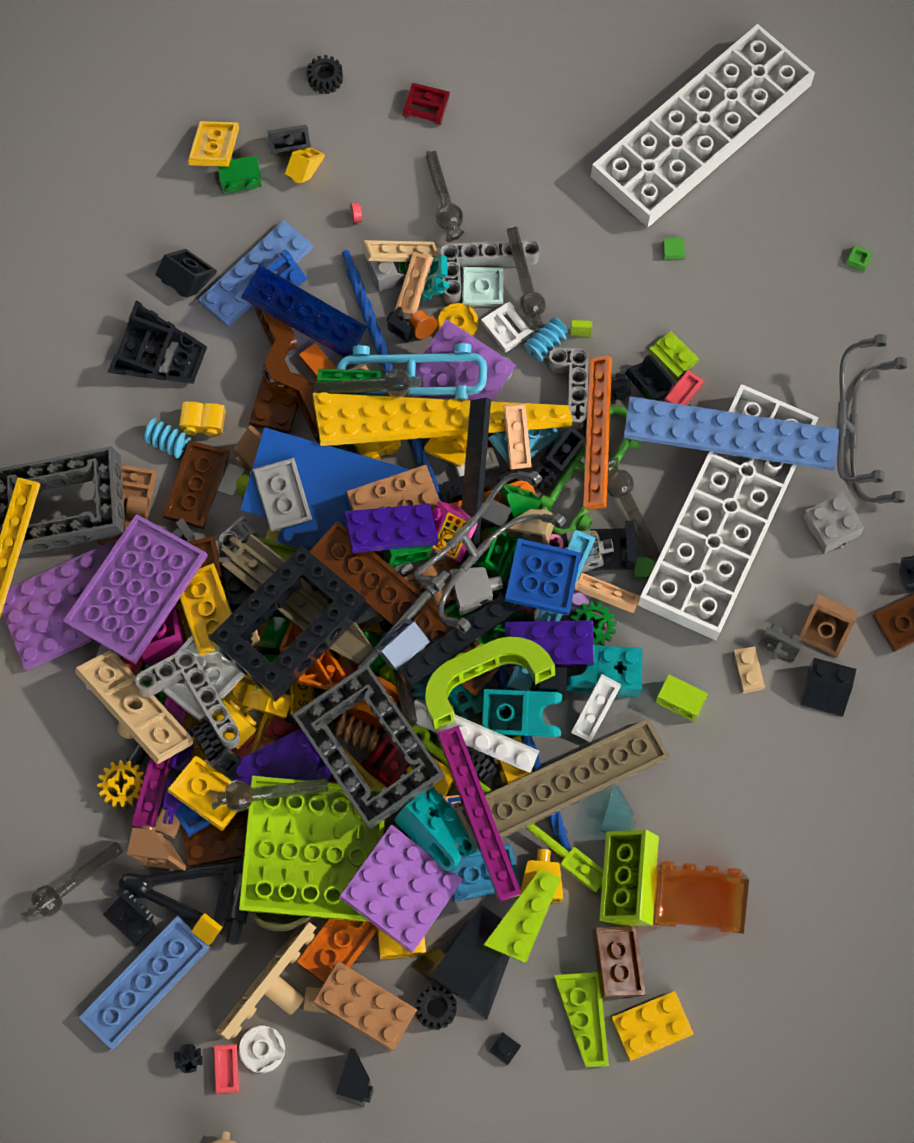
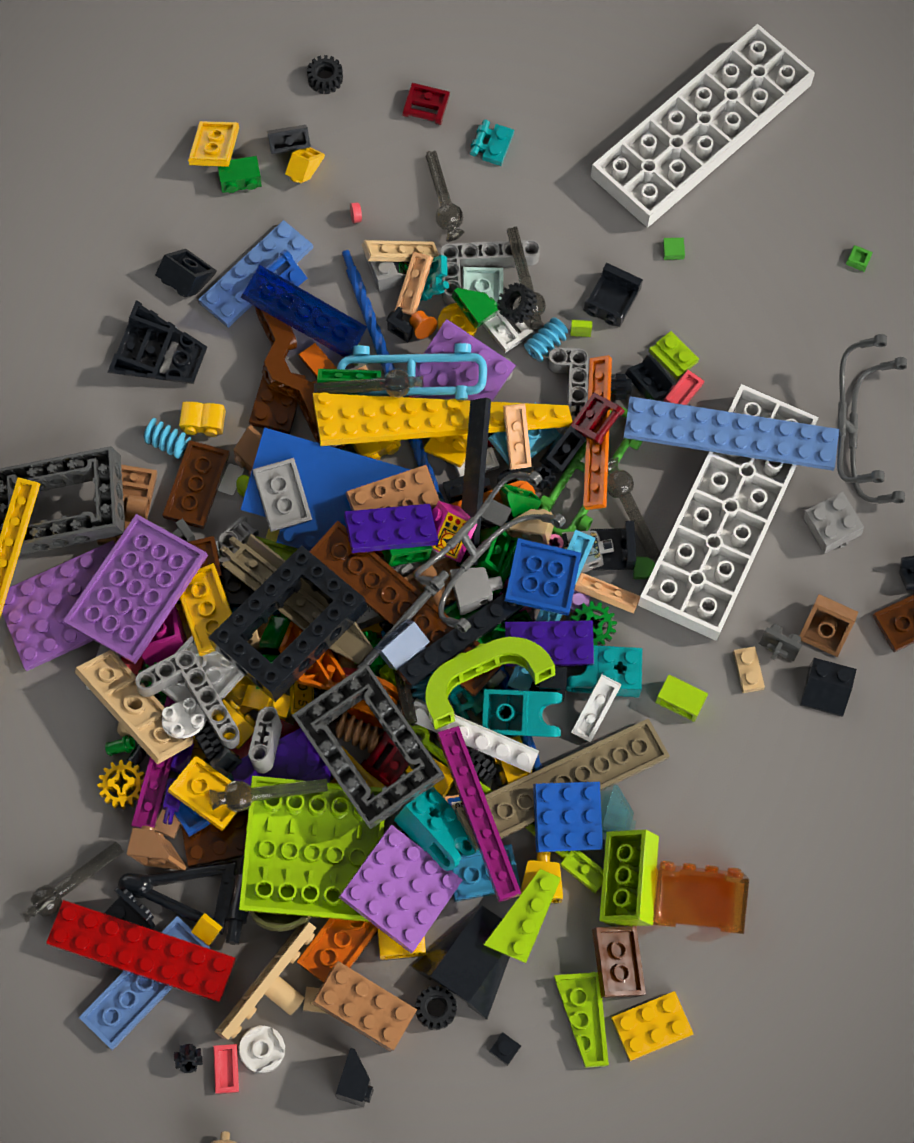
(125, 744): none -> green pin
(141, 951): none -> red plate
(183, 719): none -> white dish
(266, 724): none -> light grey beam
(475, 305): none -> green slope
(496, 680): none -> dark grey tile
(498, 142): none -> teal plate
(509, 298): none -> black tyre
(568, 816): none -> blue plate
(591, 416): none -> dark red plate
(613, 295): none -> black panel

